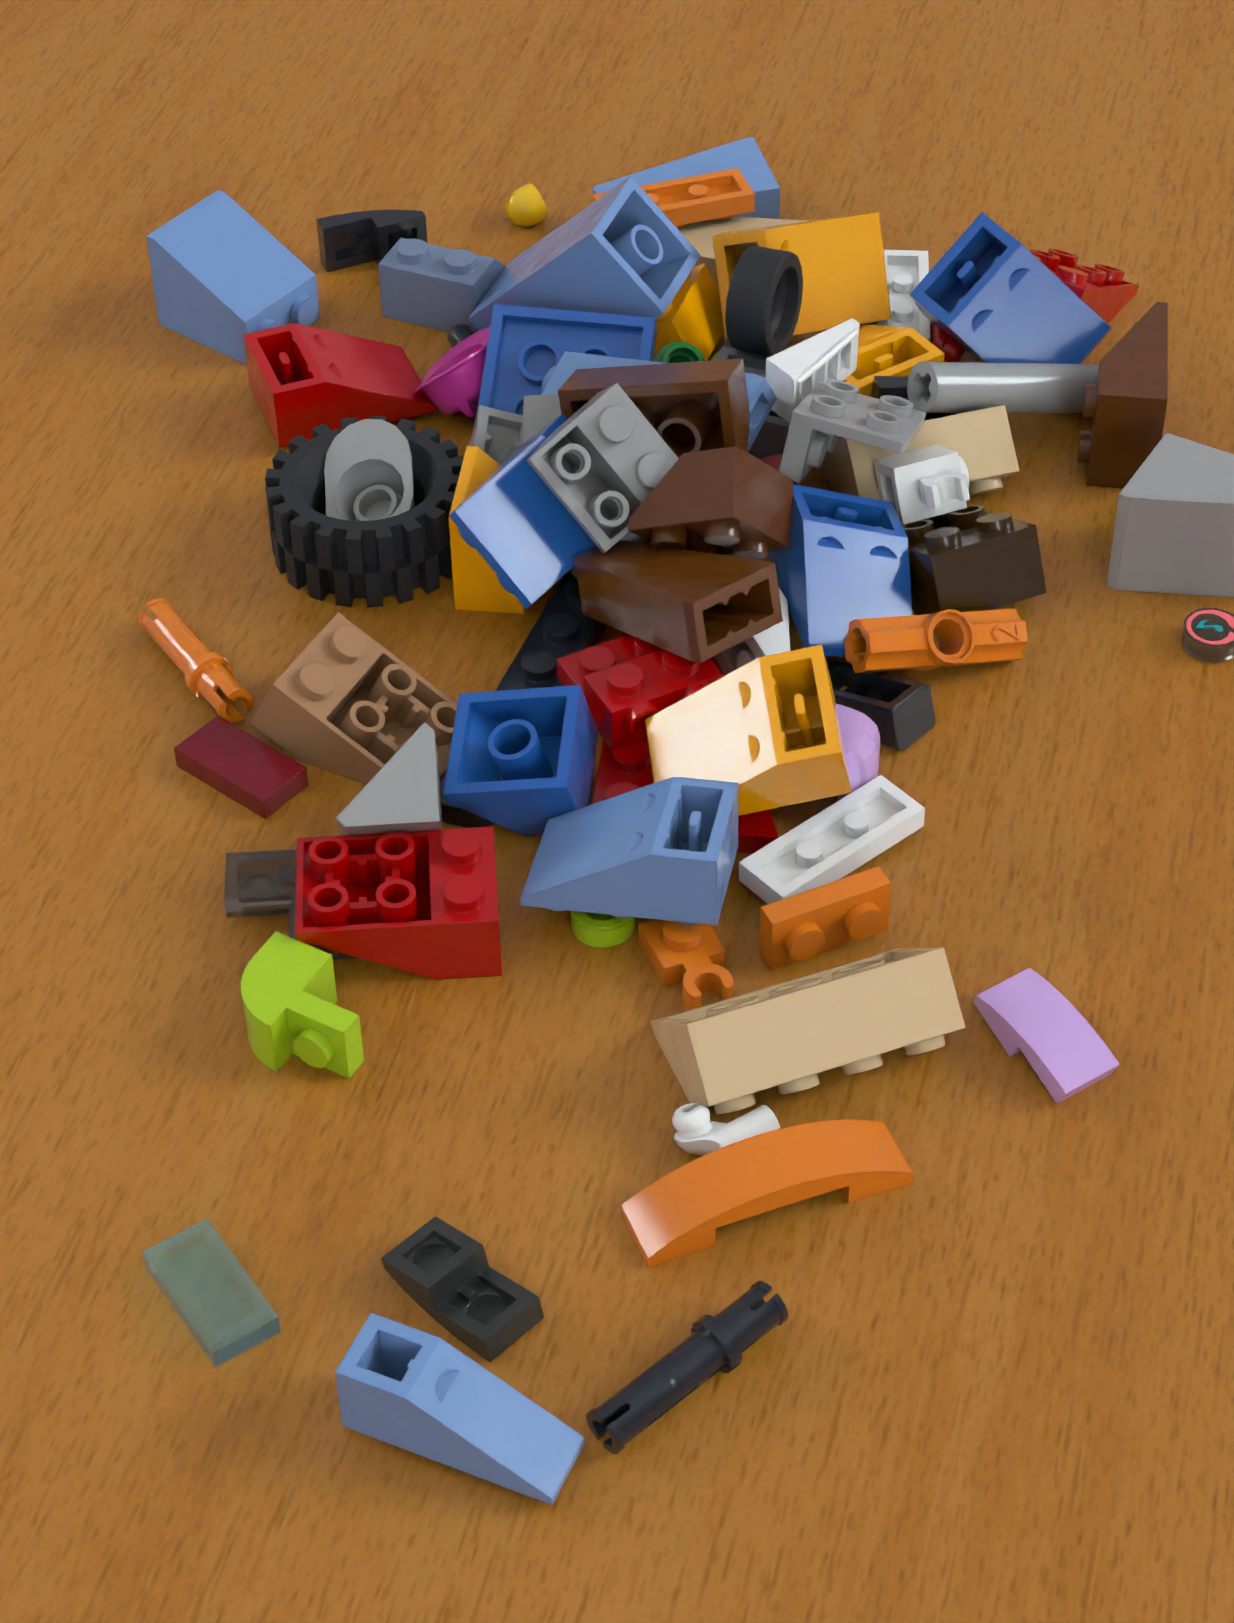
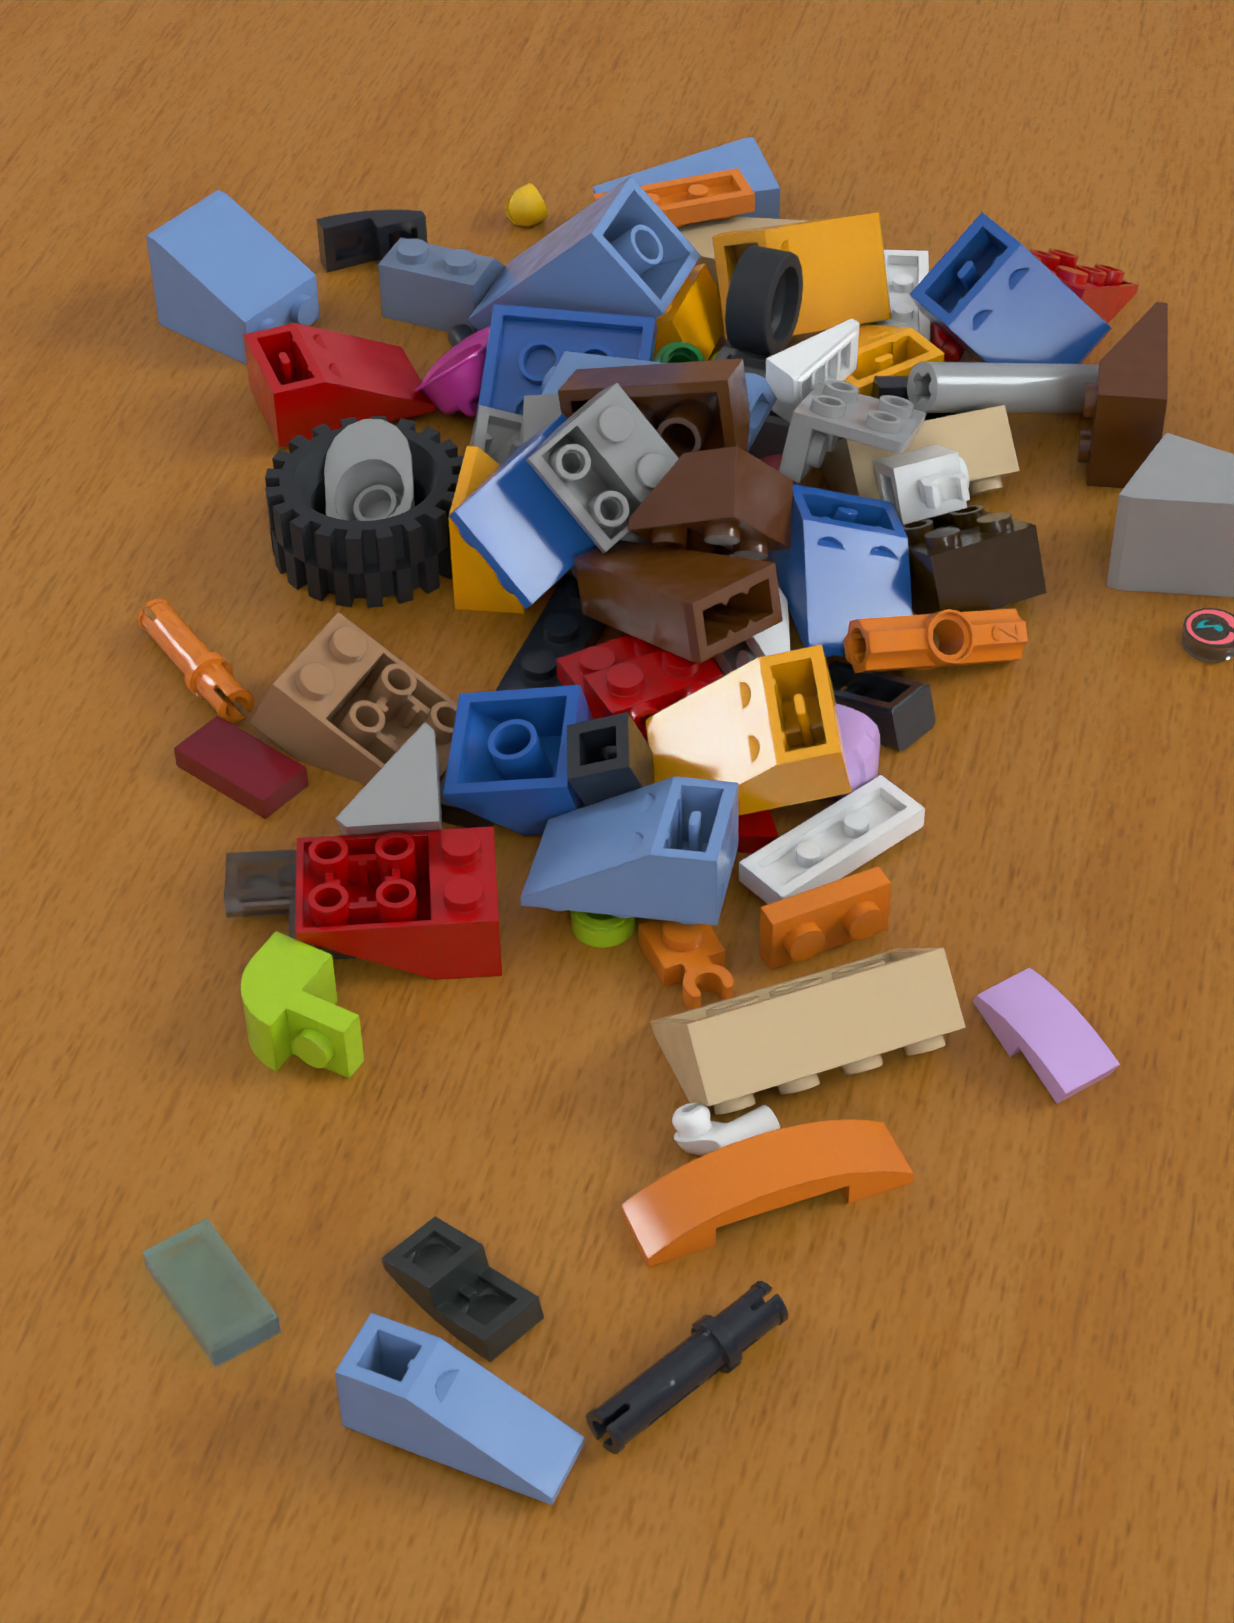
(607, 758): none -> black brick

